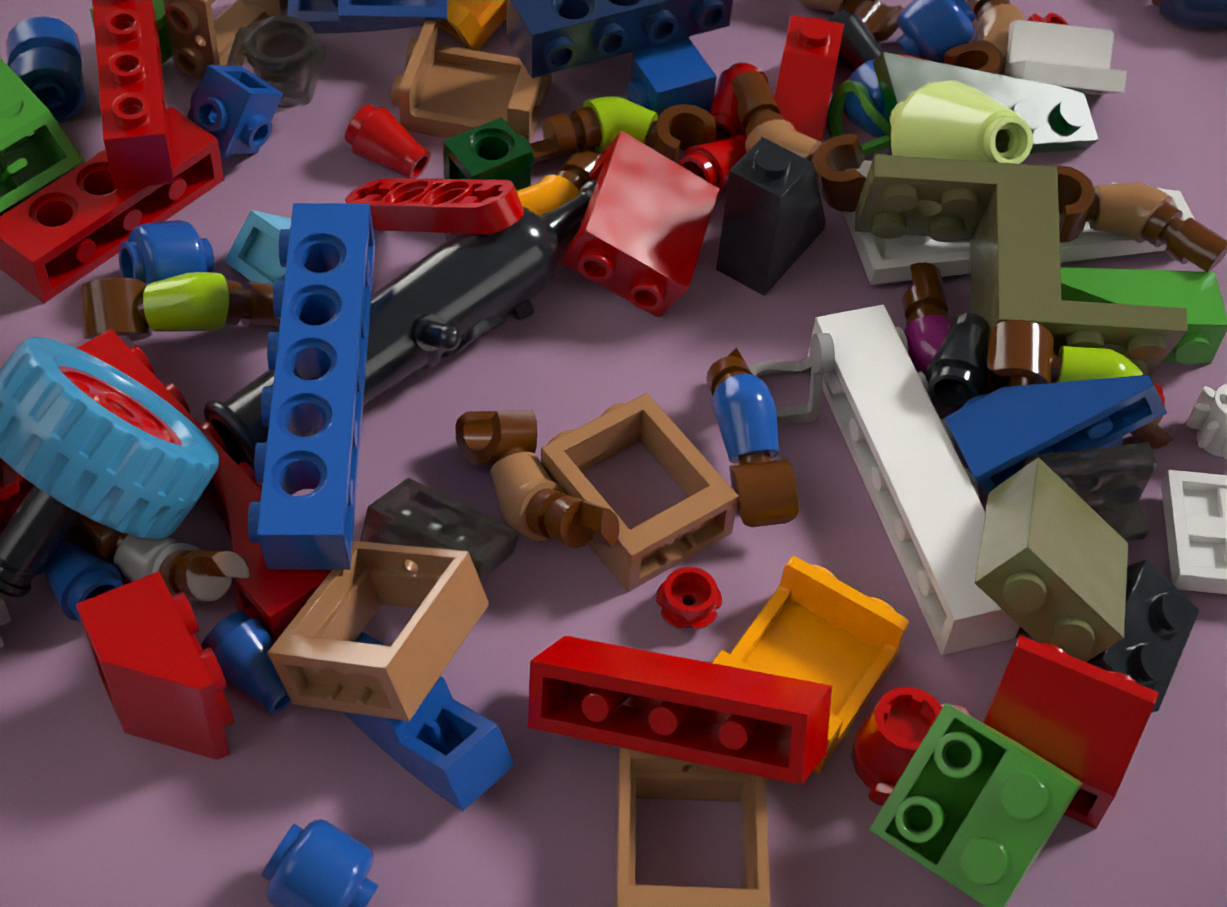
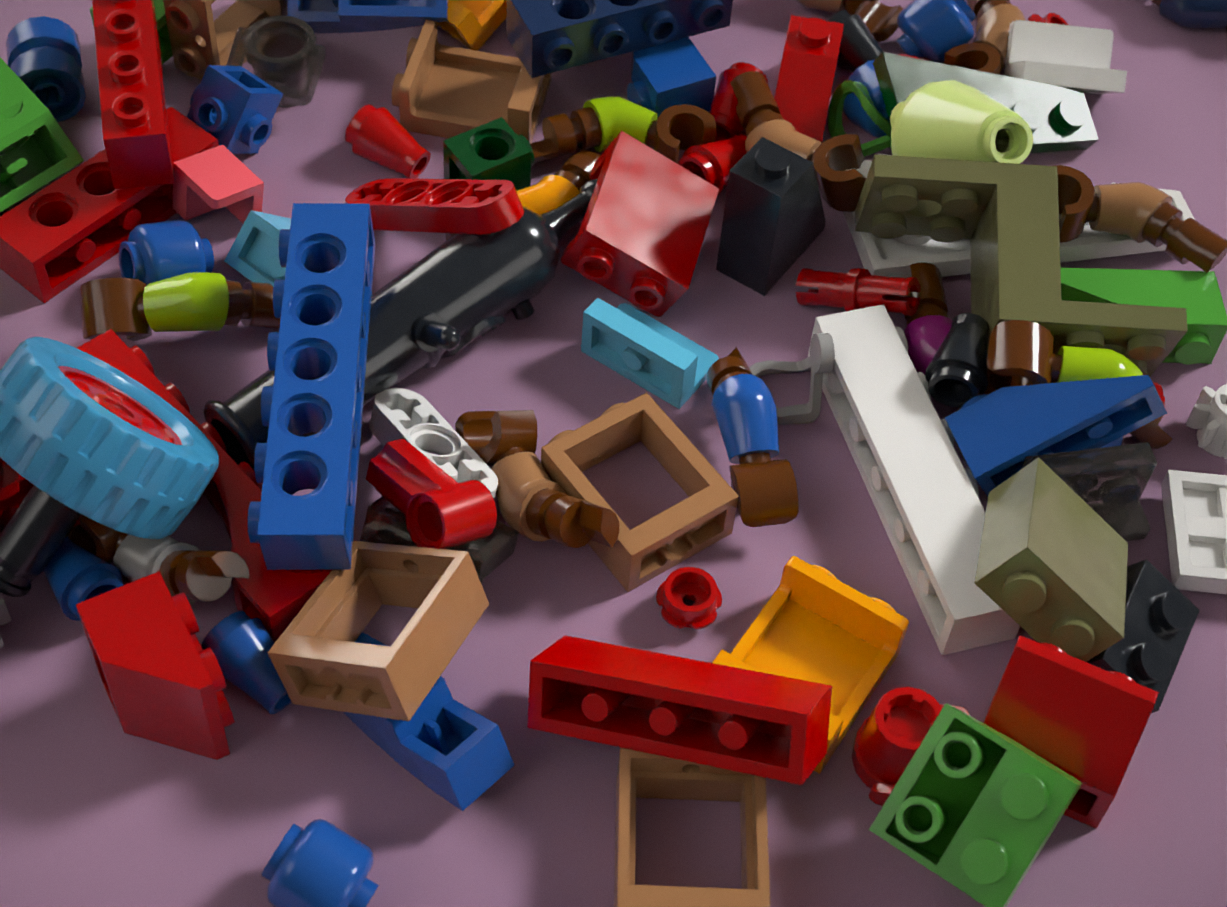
(213, 182): none -> coral panel
(411, 417): none -> white beam
(435, 506): none -> red piece
(645, 351): none -> medium azure panel
(858, 290): none -> red pin

